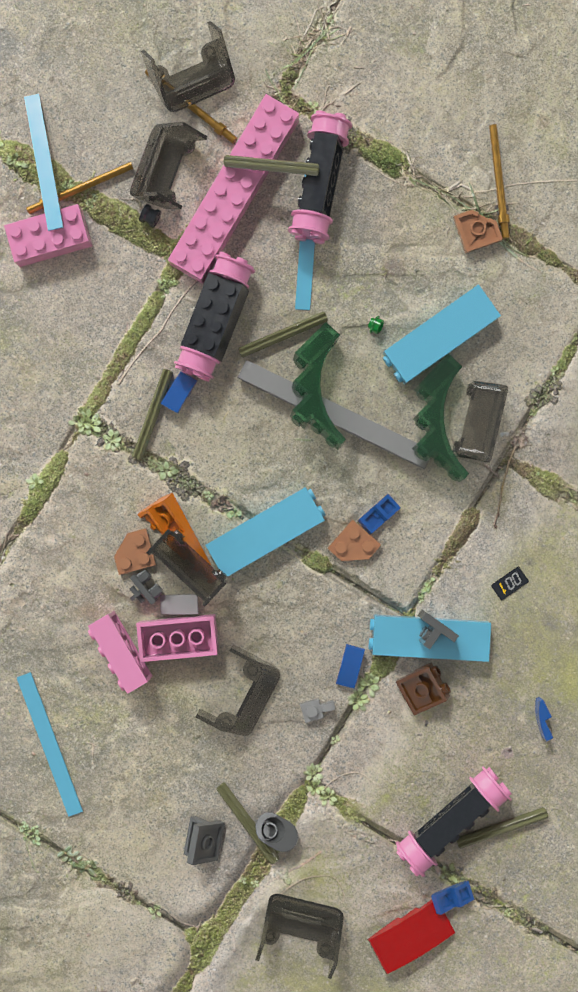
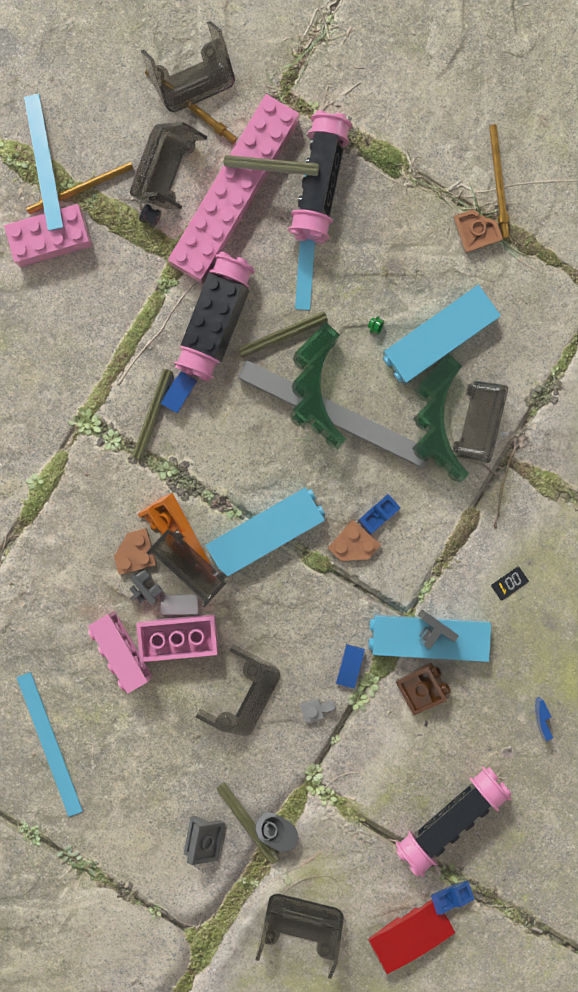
(502, 827): olive axle -> none

